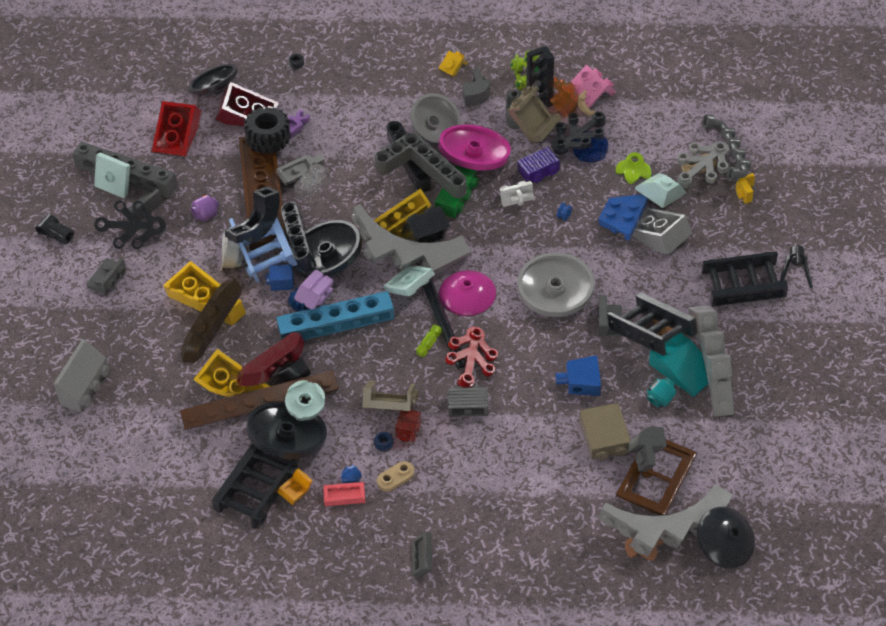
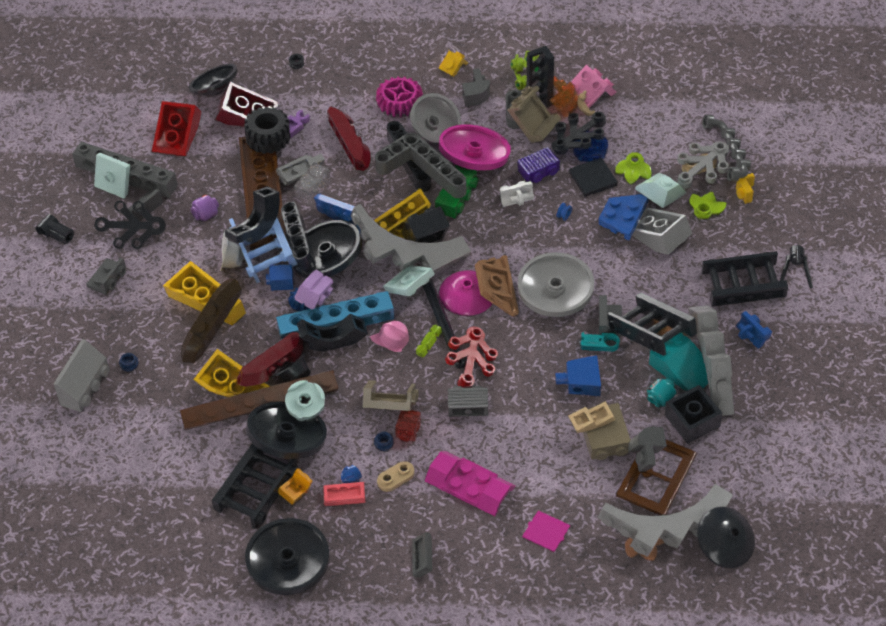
(128, 362): none -> dark blue plate
(287, 556): none -> black dish
(332, 337): none -> black arch
(334, 208): none -> blue wing
(346, 133): none -> dark red brick
(392, 336): none -> bright pink piece
(398, 95): none -> dark pink gear
(468, 482): none -> dark pink piece
(496, 283): none -> medium nougat wing
(546, 531): none -> dark pink piece
(593, 177): none -> black tile
(596, 417): none -> tan slope
(598, 342): none -> teal piece
(693, 414): none -> black brick
(706, 203): none -> lime plate
(750, 328): none -> blue hips

